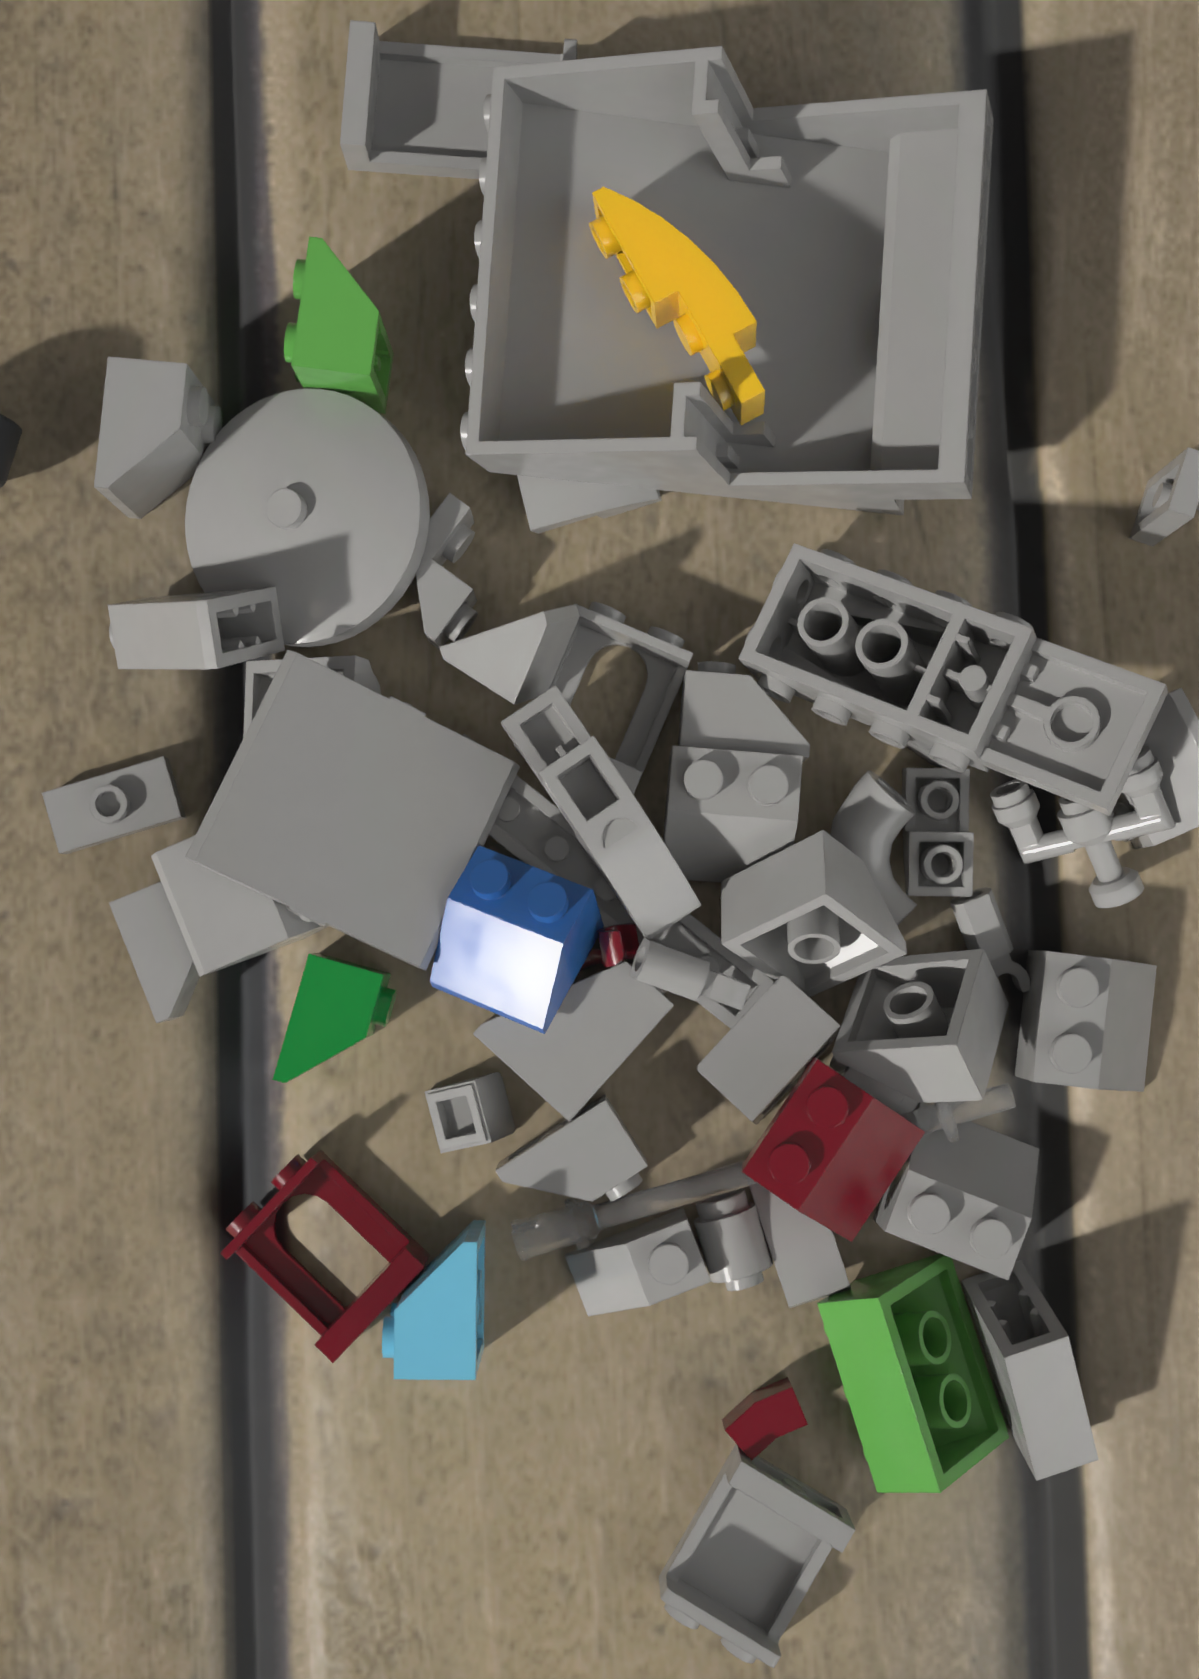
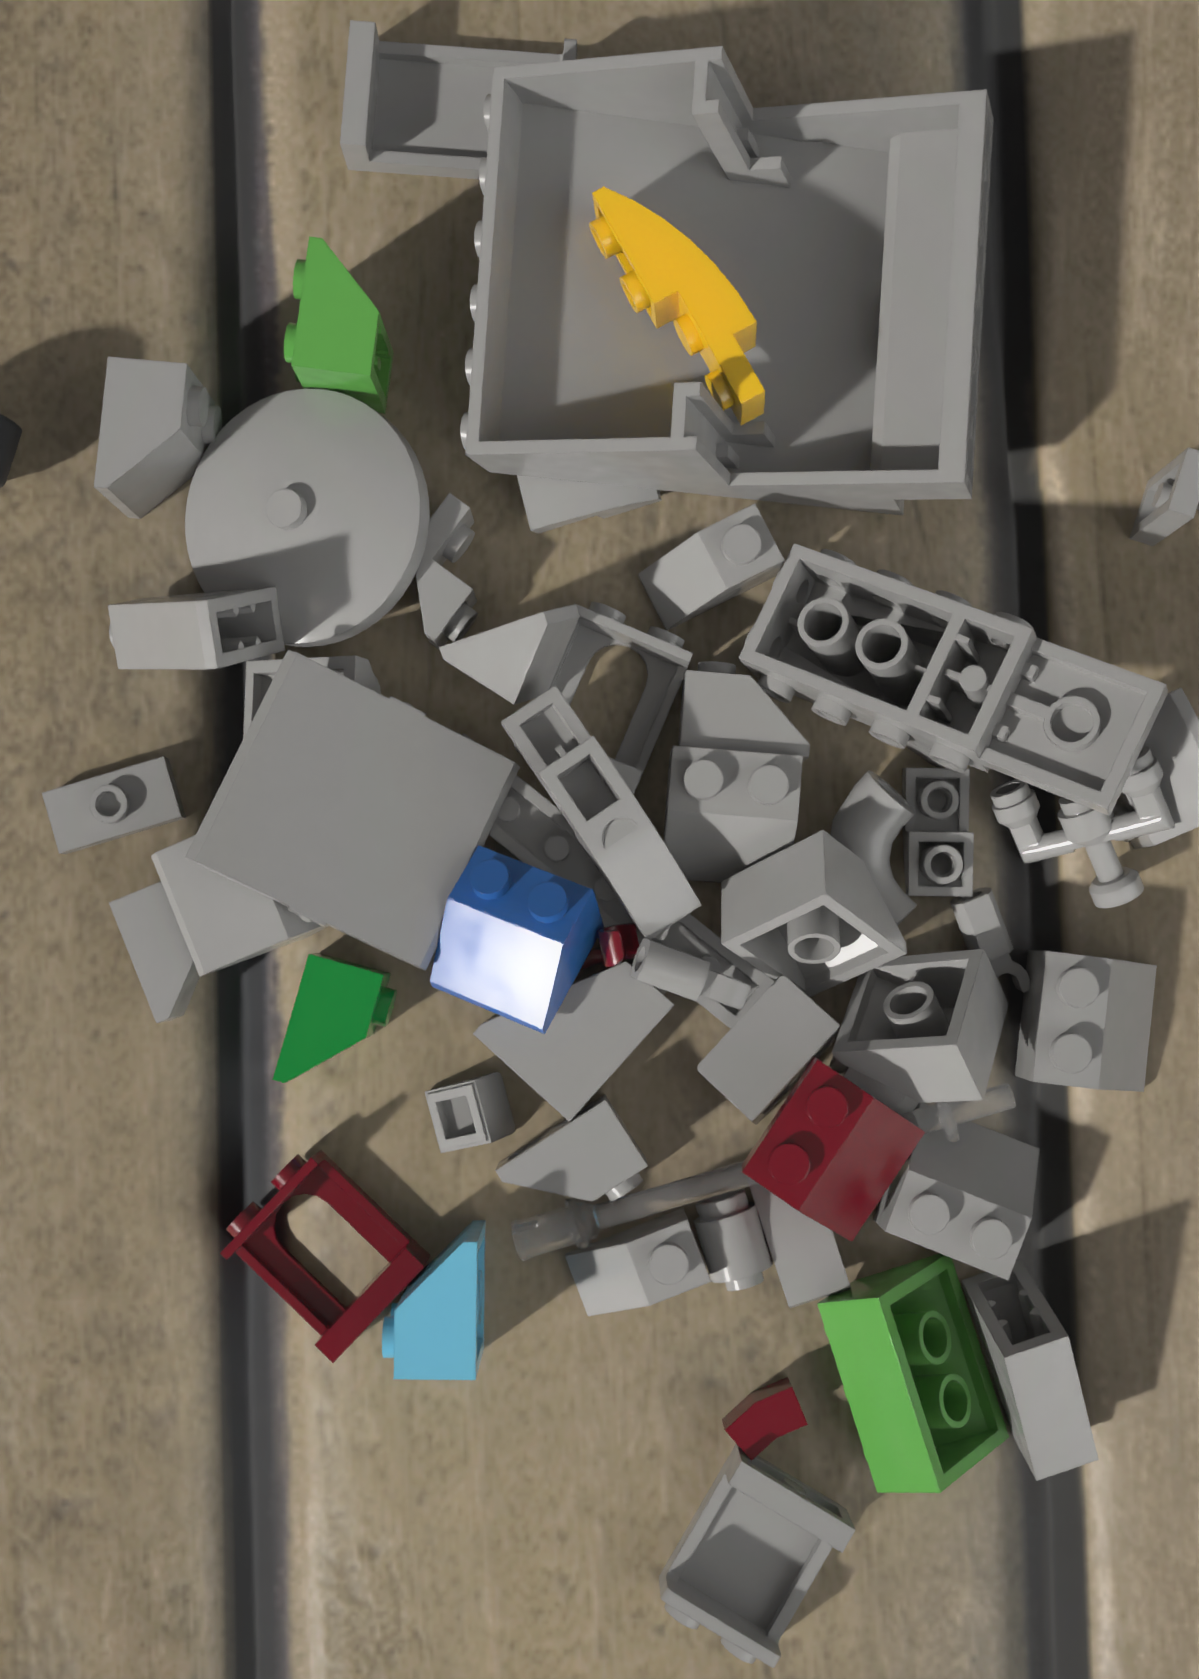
(712, 567): none -> light grey slope

